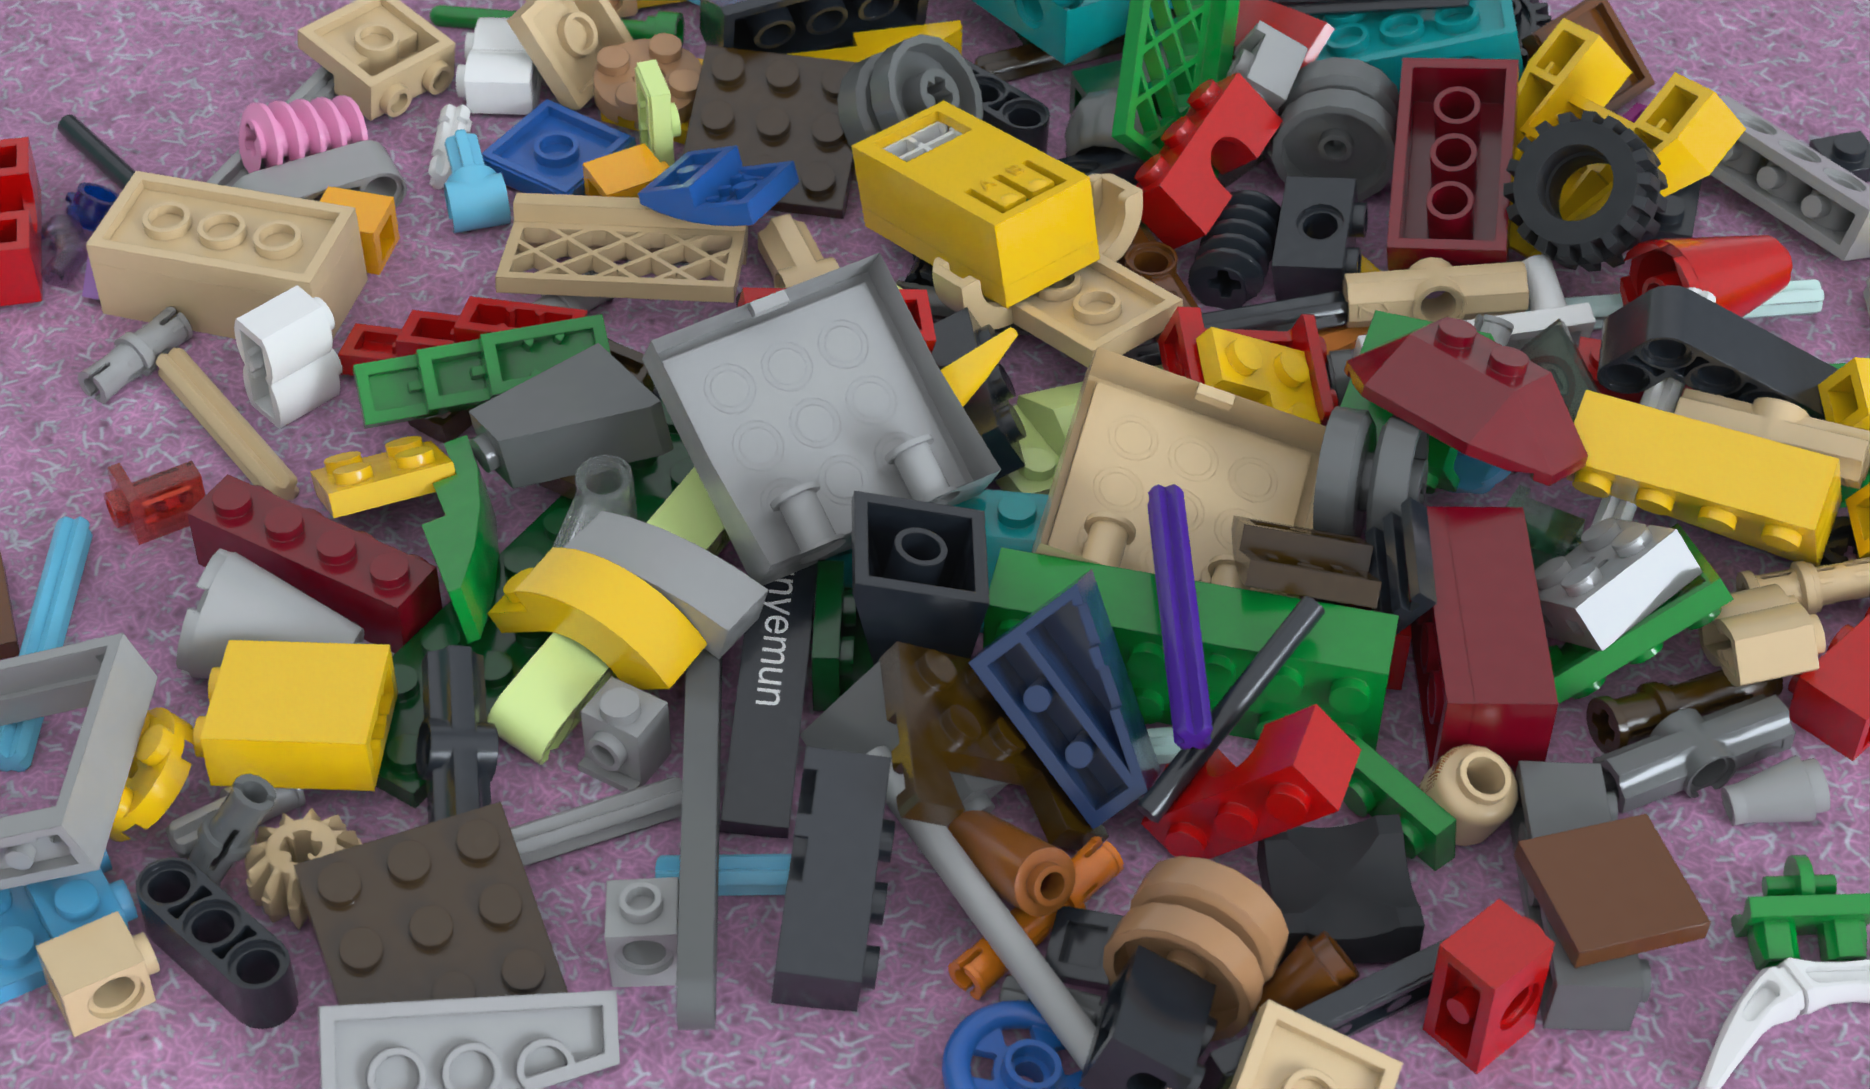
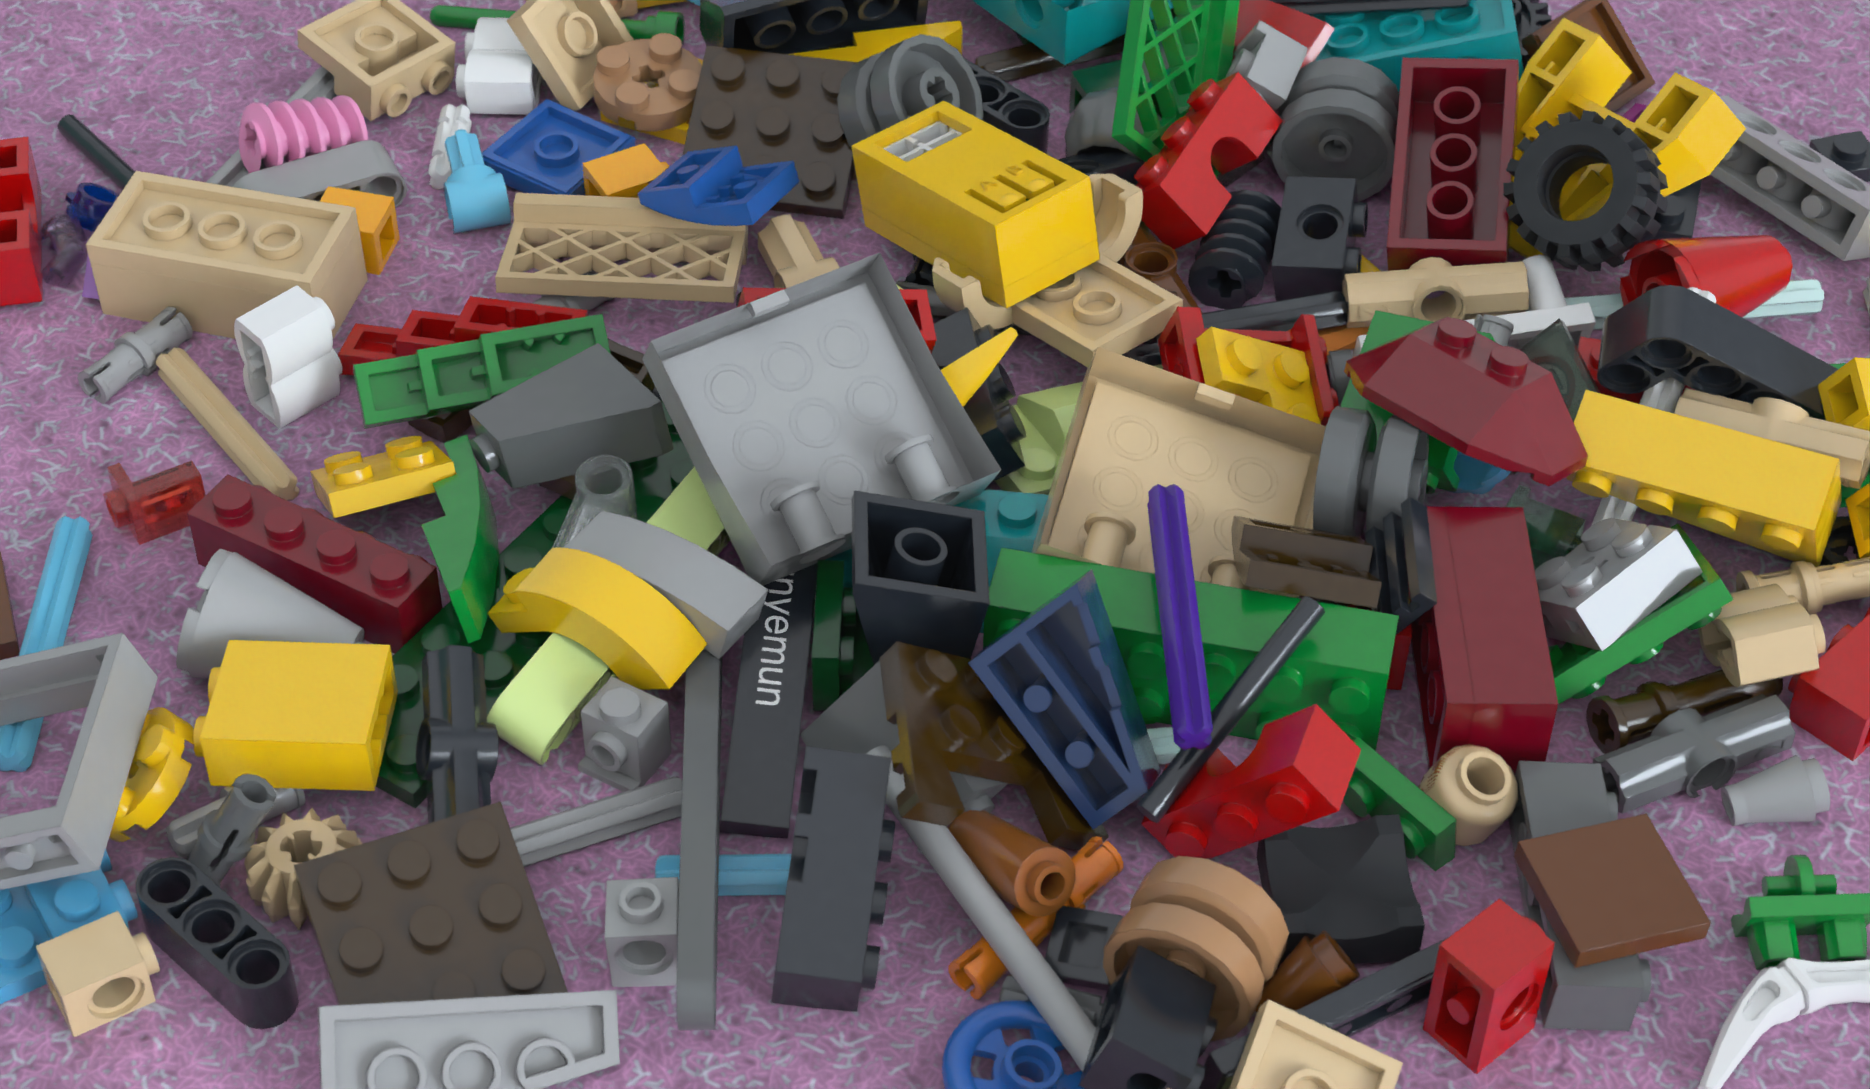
(656, 114): yellowish green plate -> none

